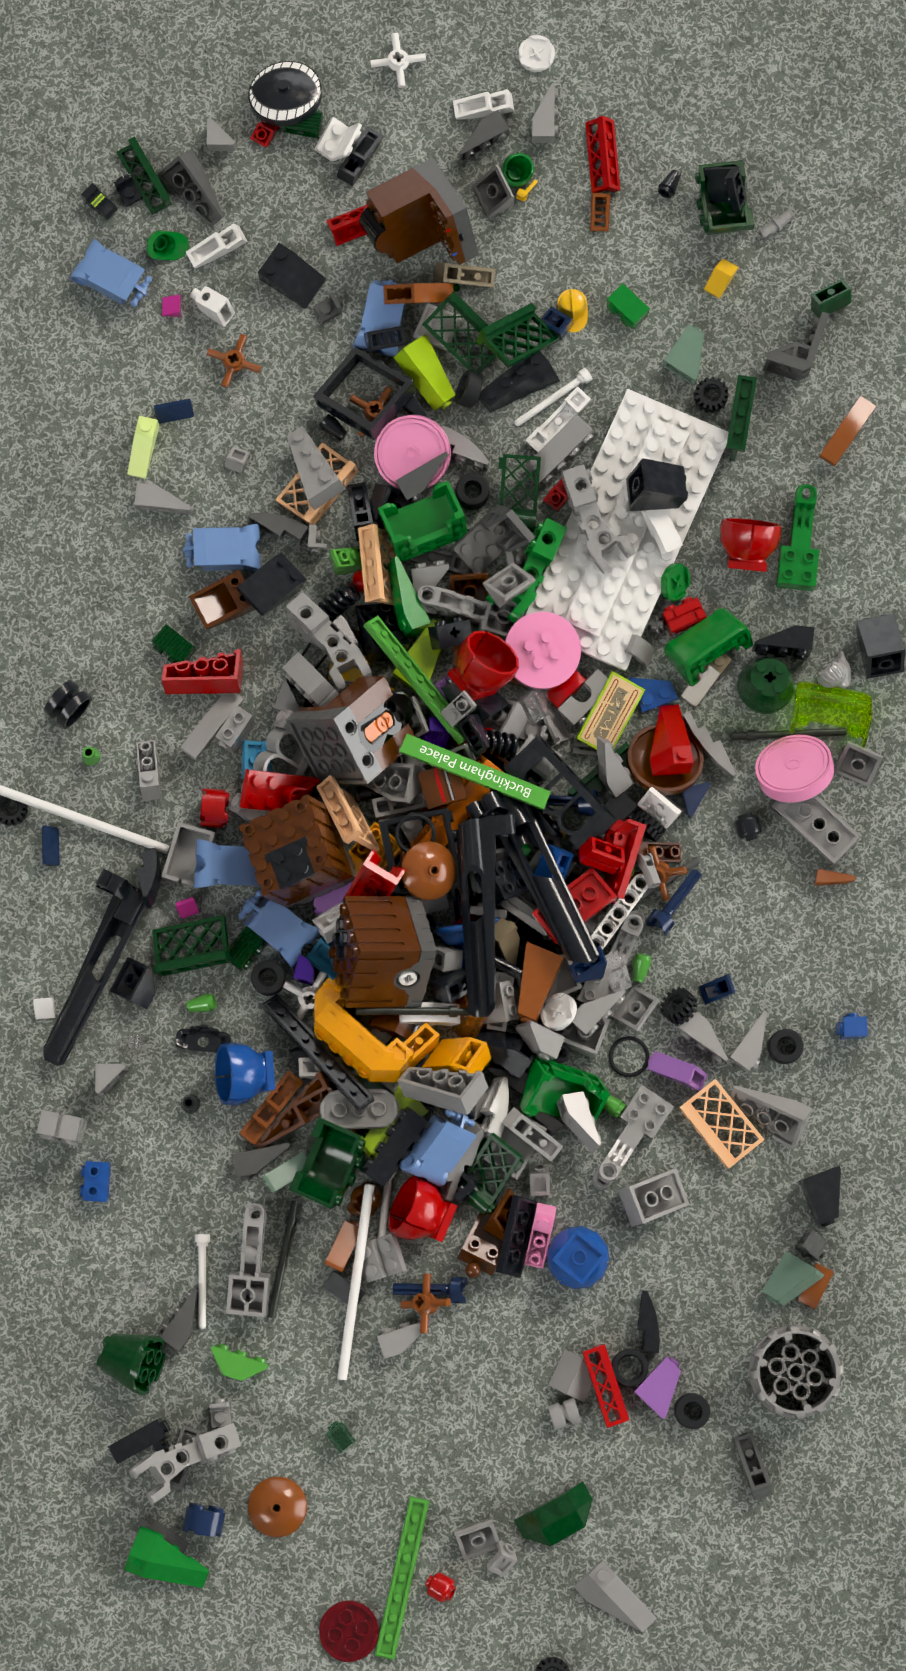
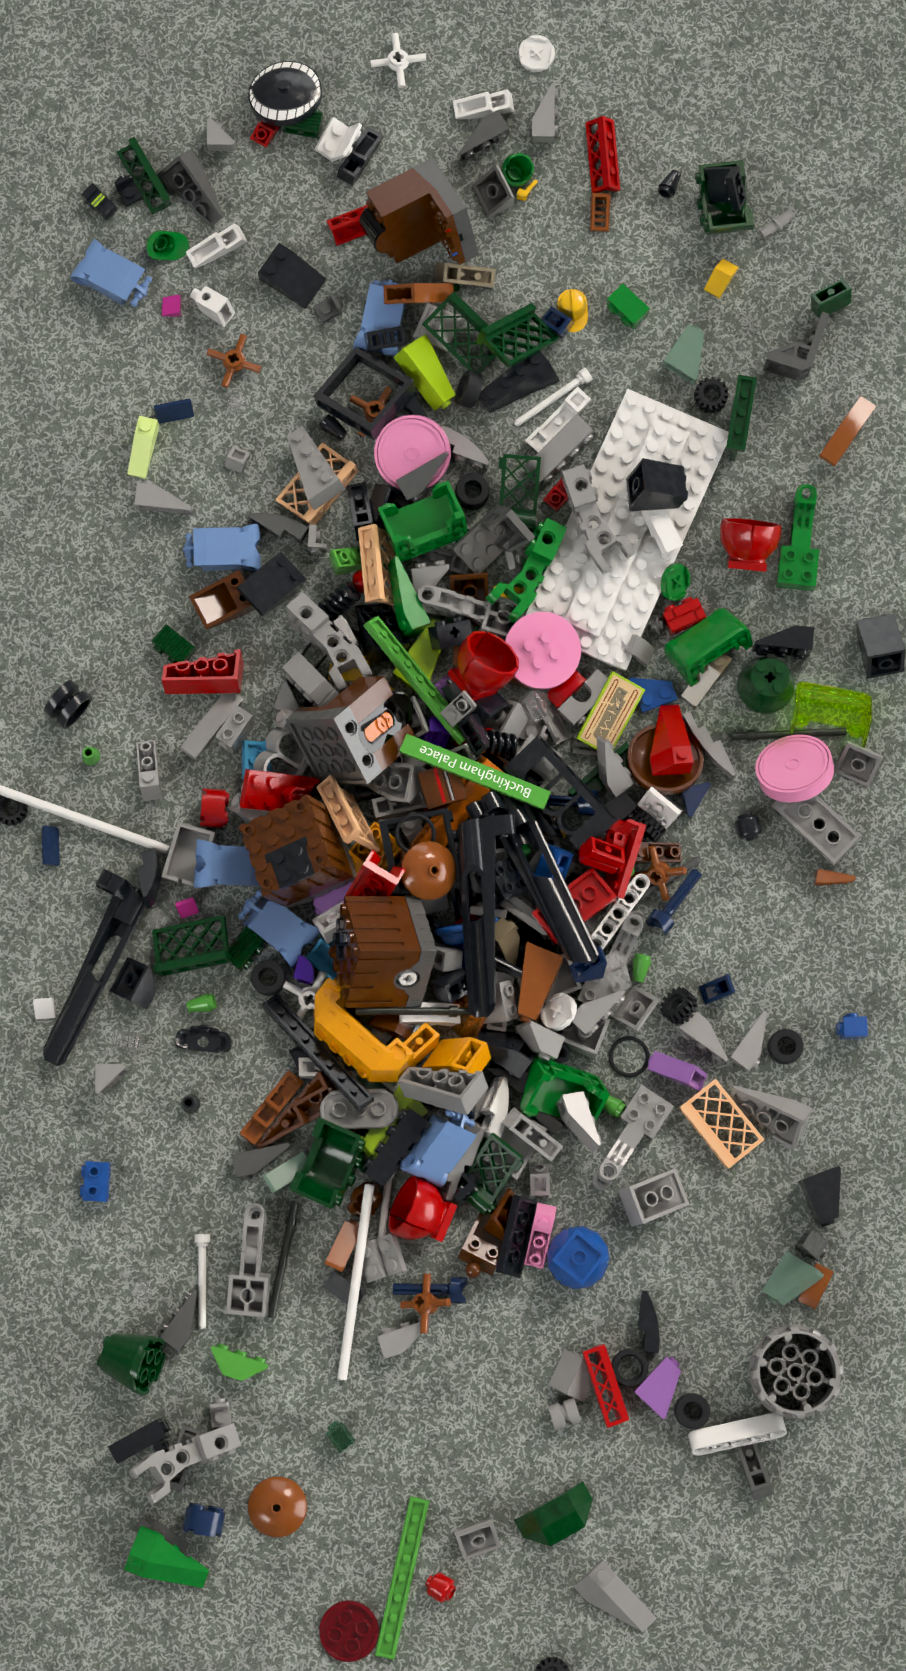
(66, 1127): light grey piece -> none
(249, 1072): blue plate -> none
(503, 1559): light grey bracket -> none
(508, 584): light grey slope -> none
(649, 871): light grey bar -> none
(737, 1434): none -> white beam
(836, 673): light grey hair -> none

